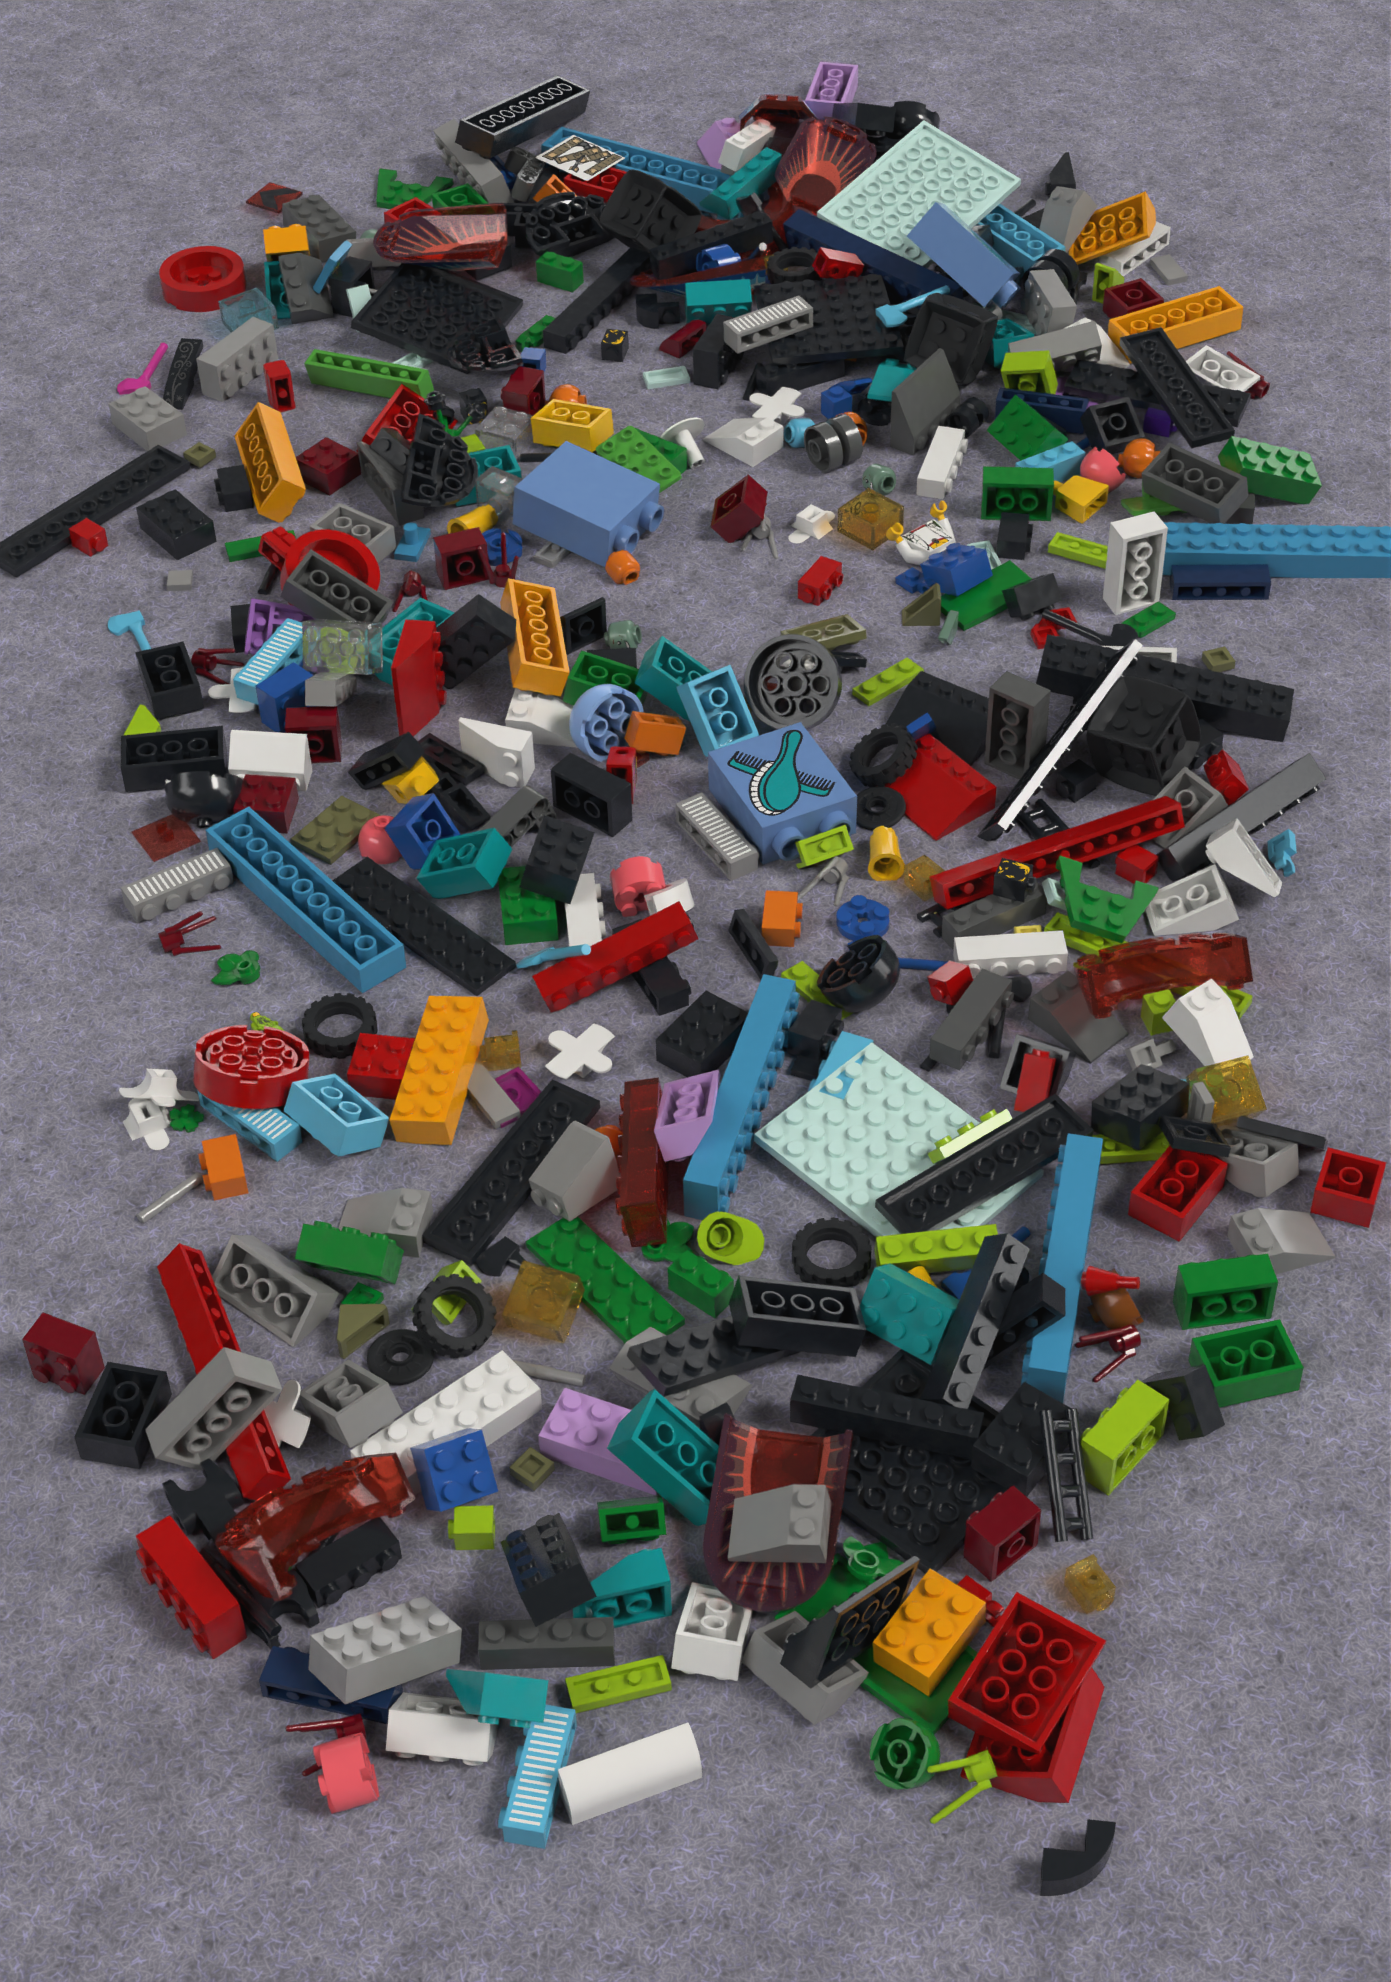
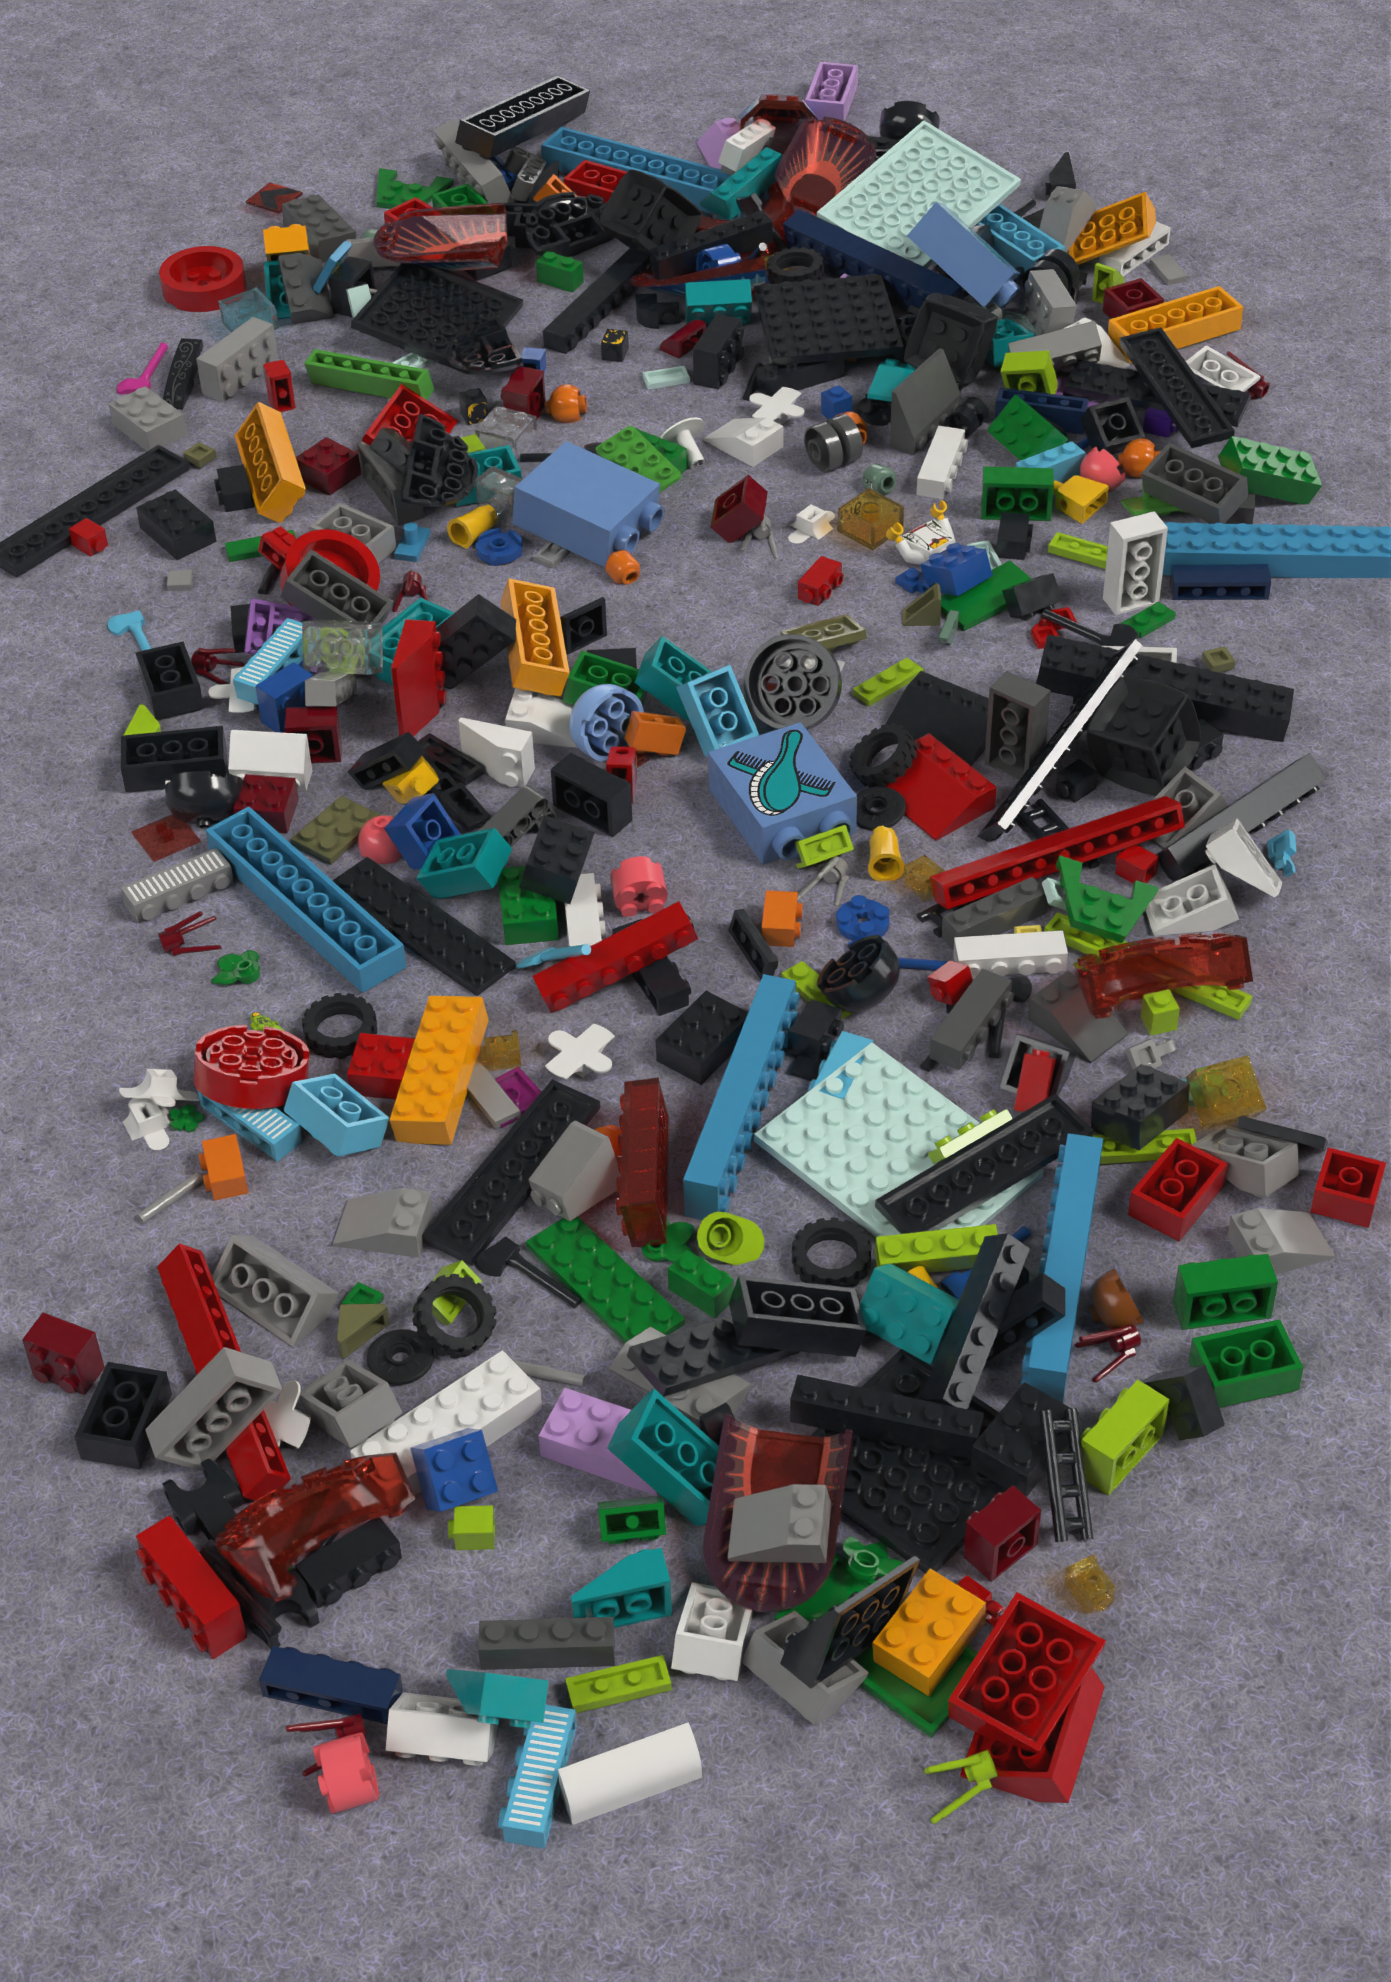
(349, 1252): green brick -> none
(384, 1649): light grey brick -> none
(445, 415): black plant -> none
(459, 559): dark red brick -> none
(502, 571): dark red plant -> none
(532, 1468): olive plate -> none
(534, 335): green hinge -> none
(543, 1301): clear yellow brick -> none
(547, 1569): black brick -> none
(572, 422): yellow brick -> none
(580, 157): sticker -> none
(623, 635): sand green head -> none
(674, 892): white brick -> none
(685, 1114): lavender slope -> none
(717, 836): light grey brick -> none
(768, 324): light grey brick -> none
(795, 431): medium azure head -> none
(837, 264): red brick -> none
(849, 659): black tile -> none
(855, 386): blue slope -> none
(870, 118): black brick -> none
(893, 315): medium azure piece -> none
(903, 1753): green cylinder -> none
(921, 727): blue slope -> none
(1013, 880): black brick -> none
(1069, 1869): black brick -> none
(1100, 1281): red cone -> none
(1194, 1136): black tile -> none
(1200, 1103): light grey tile -> none
(1208, 1024): white slope -> none
(1226, 776): red brick -> none

